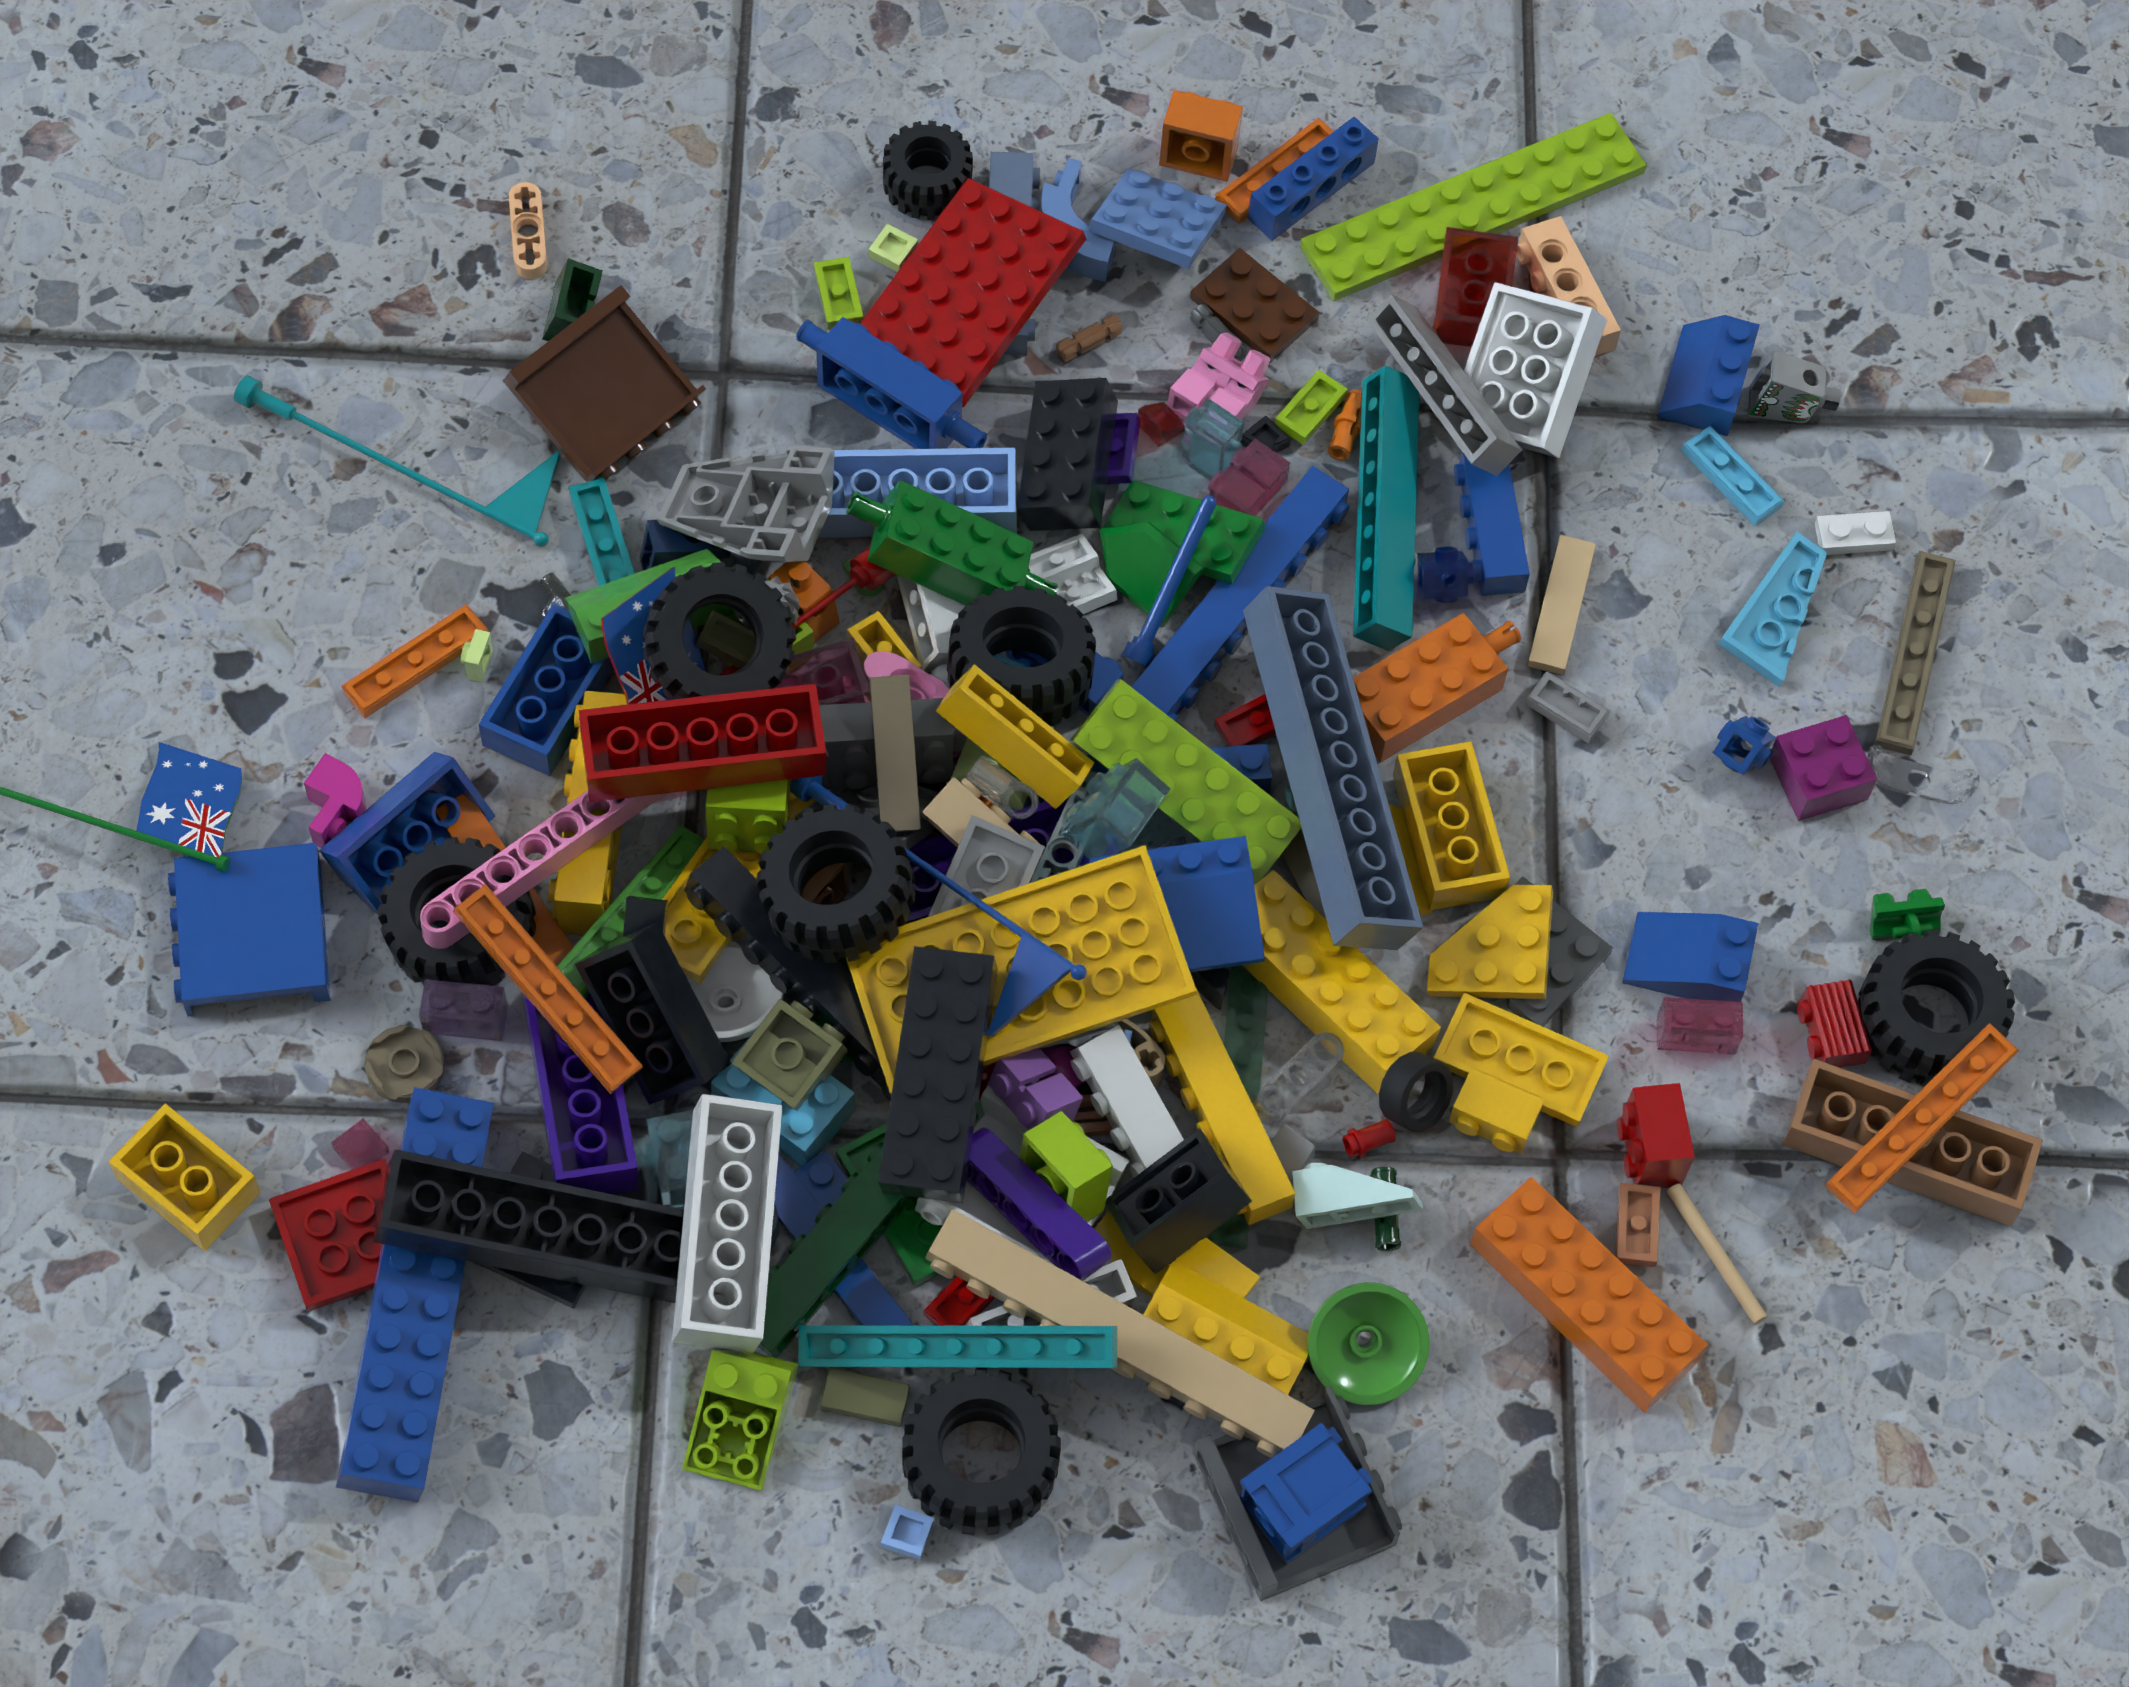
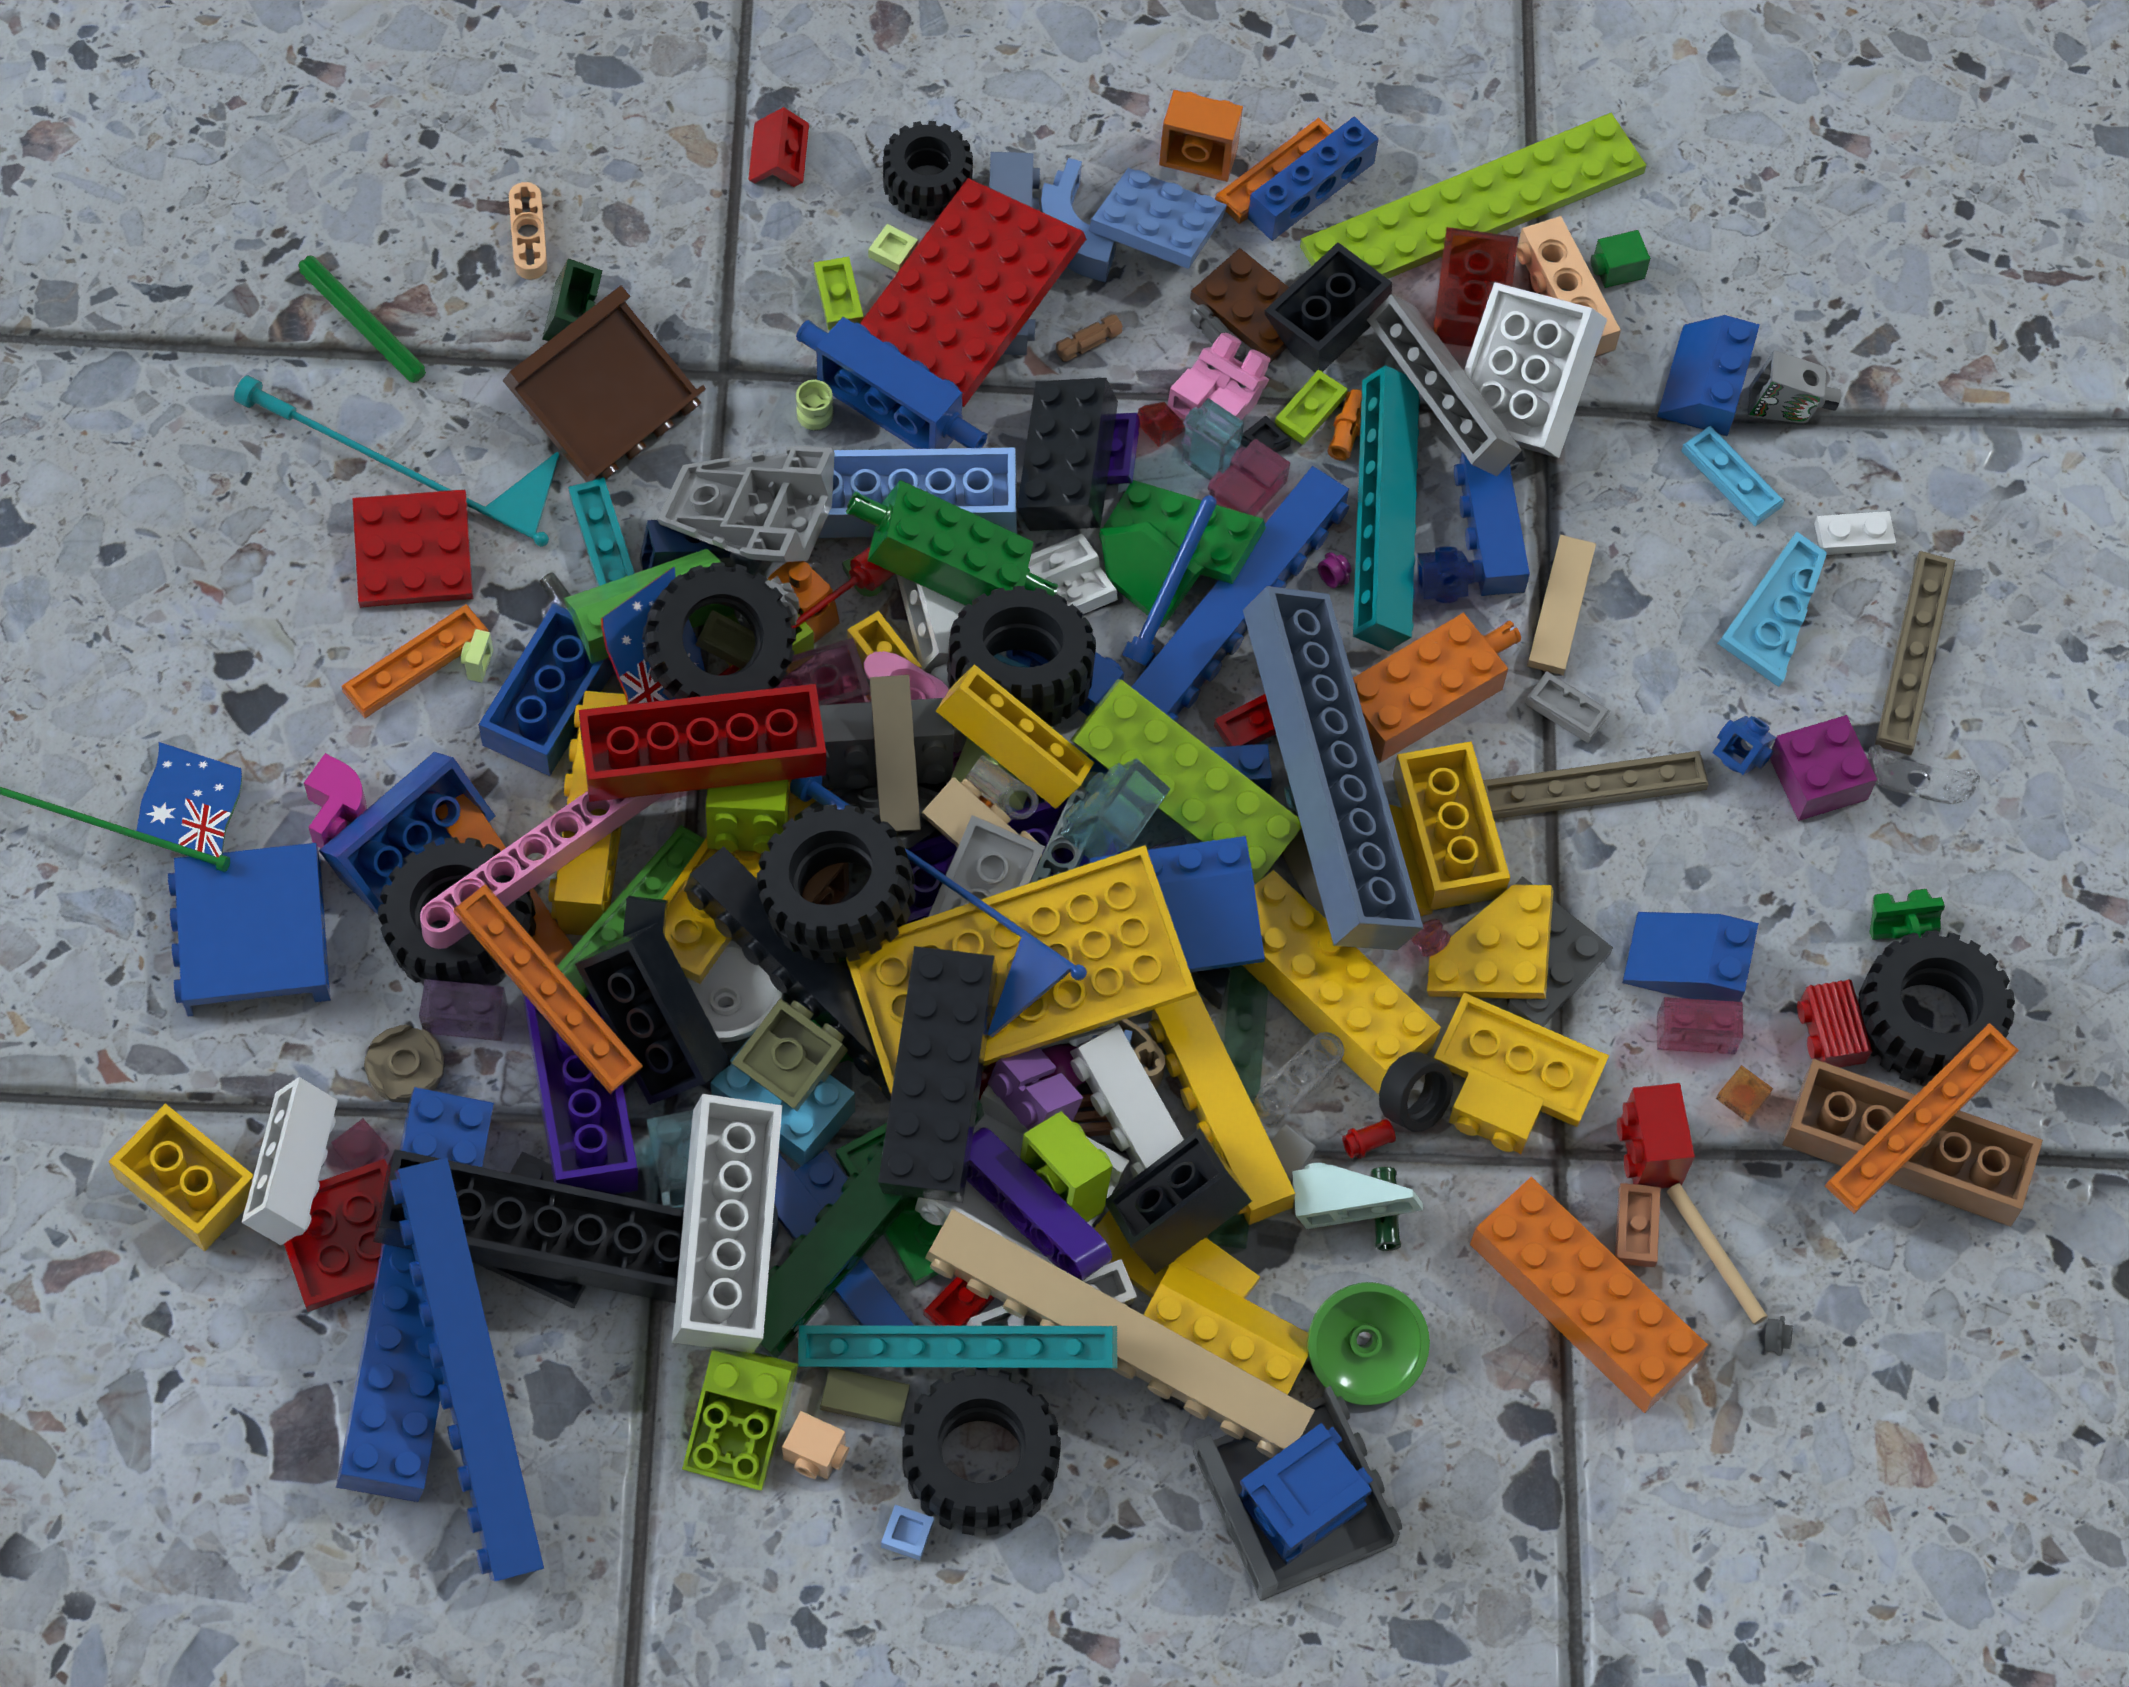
(290, 1161): none -> white brick
(362, 319): none -> green axle
(412, 548): none -> red plate
(468, 1370): none -> blue brick
(779, 148): none -> red panel
(814, 404): none -> yellowish green wheel
(815, 1447): none -> light nougat brick
(1328, 307): none -> black slope
(1334, 570): none -> magenta plate
(1431, 938): none -> clear pink bush
(1596, 784): none -> dark tan tile
(1620, 259): none -> green brick
(1744, 1093): none -> clear orange plate
(1778, 1335): none -> dark grey plate

